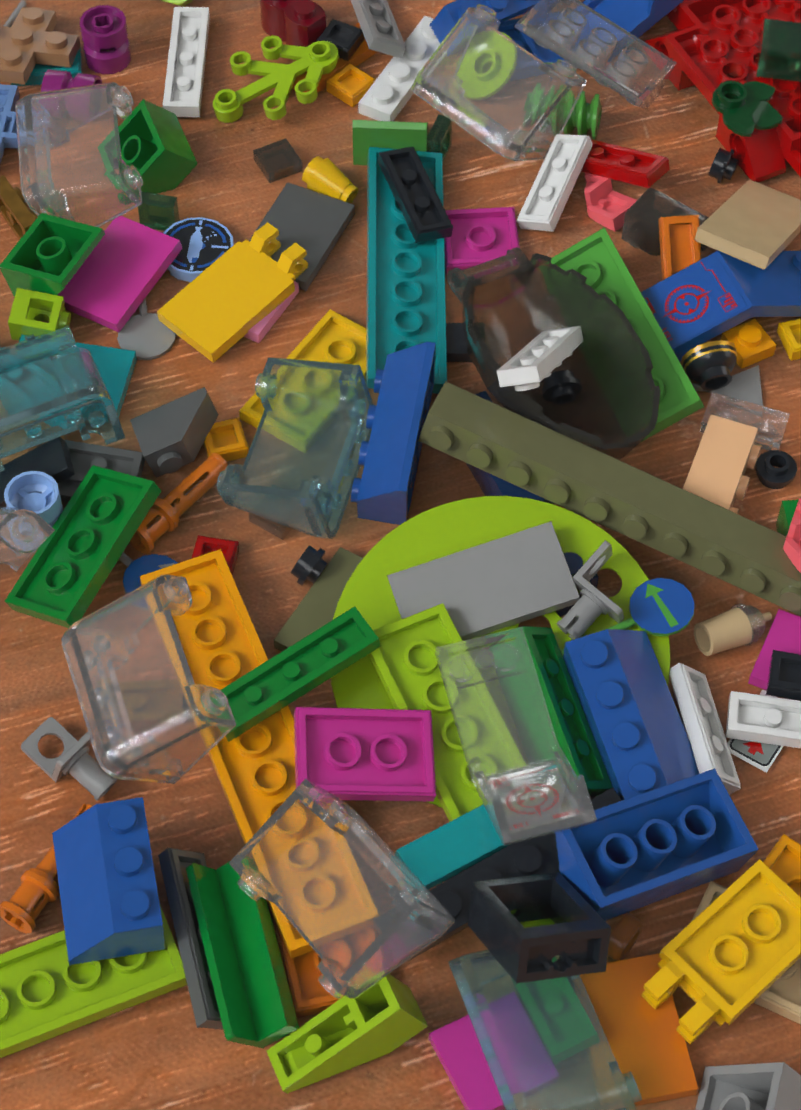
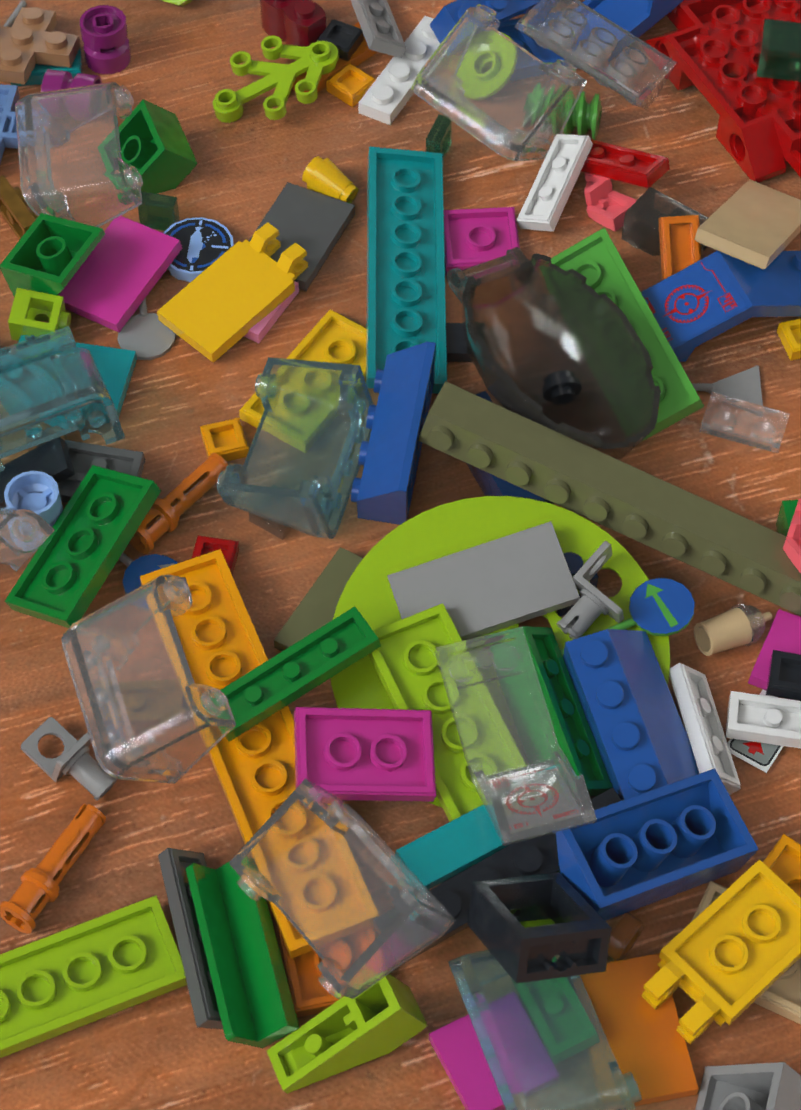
(108, 883): blue slope -> none
(175, 431): dark grey slope -> none
(186, 61): white plate -> none
(277, 160): clear smoke tile -> none
(309, 565): black plate -> none
(386, 135): bright green slope -> none
(415, 194): black tile -> none
(539, 358): white plate -> none
(711, 364): black piece -> none
(722, 462): light nougat brick -> none
(723, 165): black plate -> none
(746, 106): dark green plate -> none
(751, 343): light orange plate -> none
(775, 477): black plate -> none

